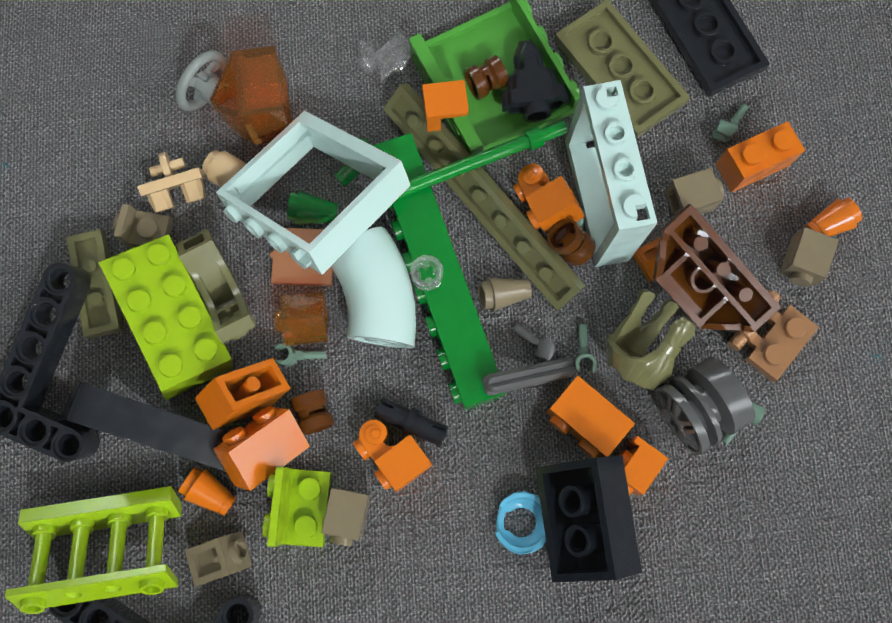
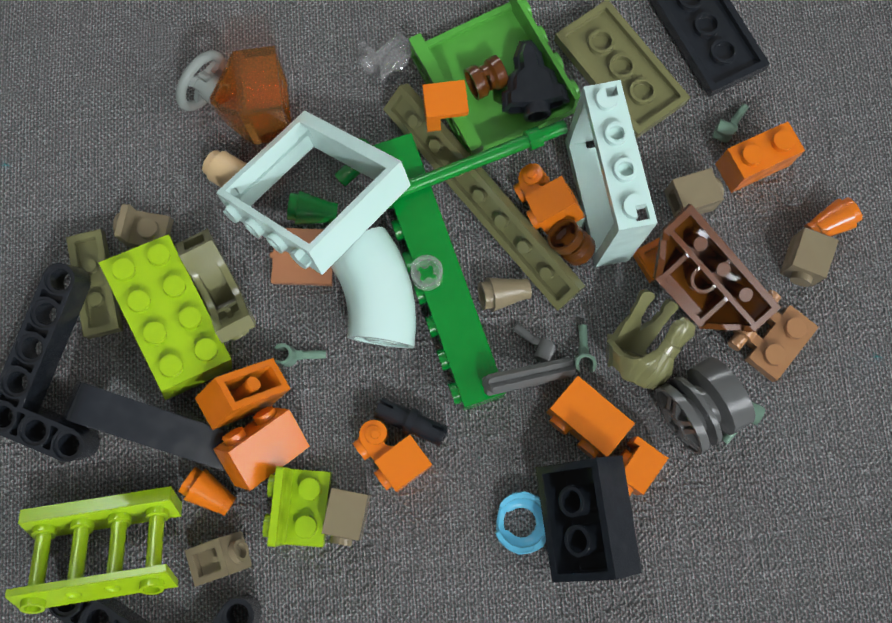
(159, 190): tan hips -> none
(302, 318): clear orange brick -> none
(312, 412): reddish brown wheel -> none

